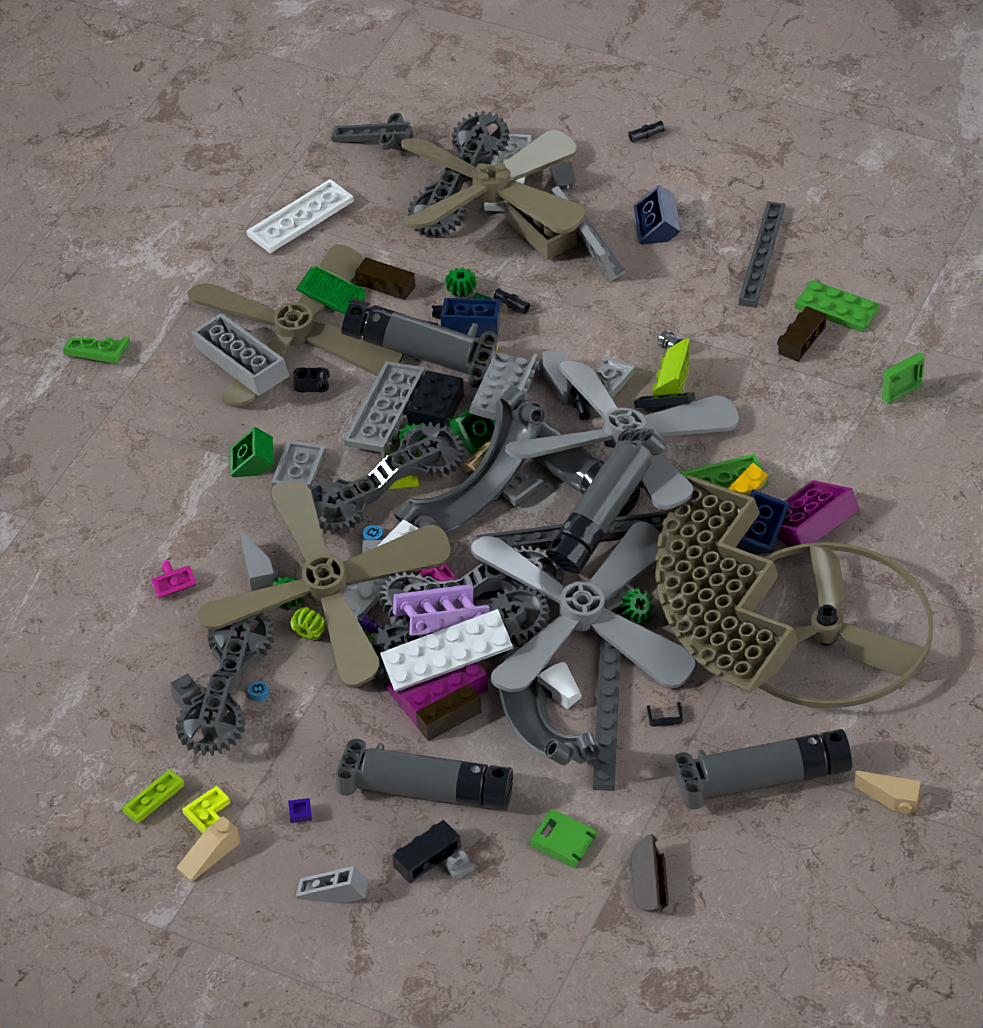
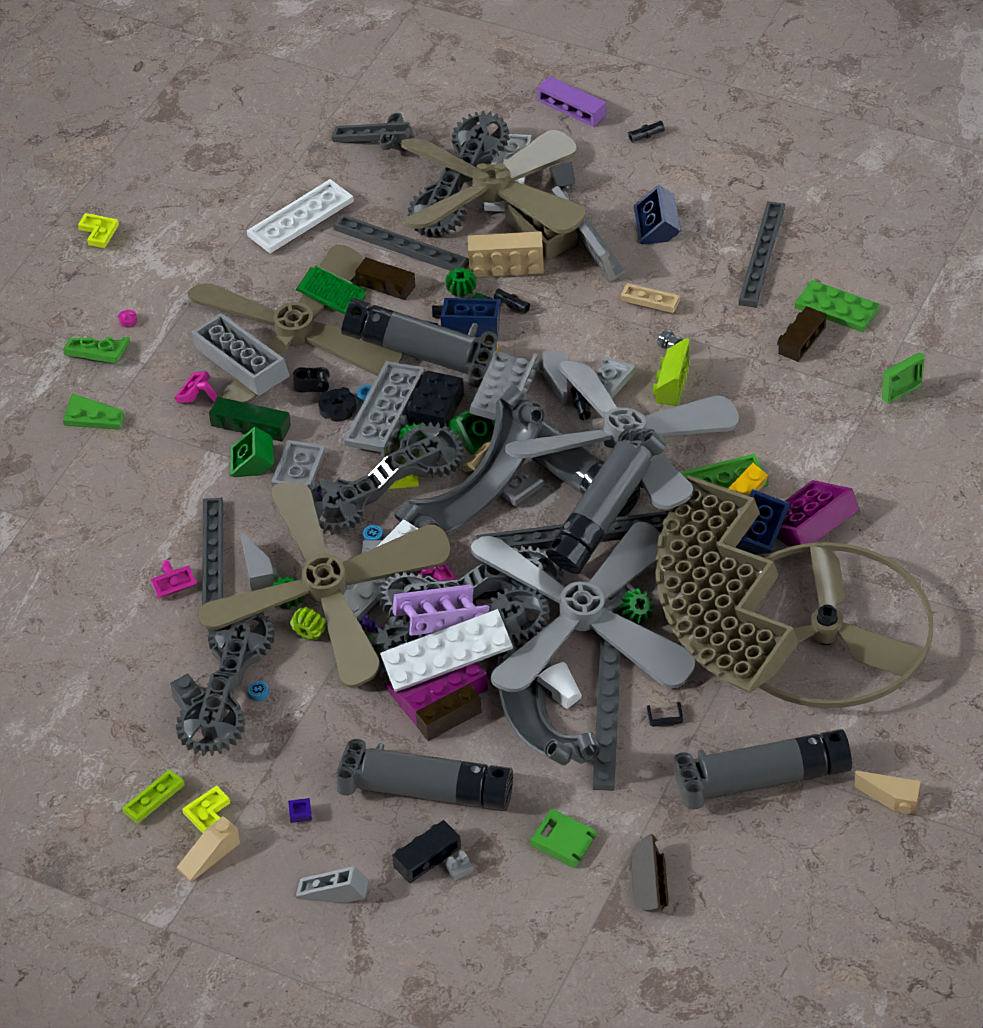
(92, 414): none -> bright green wing
(100, 227): none -> neon yellow plate
(127, 318): none -> dark pink tile
(192, 387): none -> dark pink plate
(212, 550): none -> dark grey tile
(244, 416): none -> dark green brick
(337, 396): none -> black plate
(362, 392): none -> dark azure tile
(400, 243): none -> dark grey tile
(506, 254): none -> tan brick
(571, 101): none -> medium lavender brick
(650, 298): none -> tan plate
(664, 400): black tile -> none

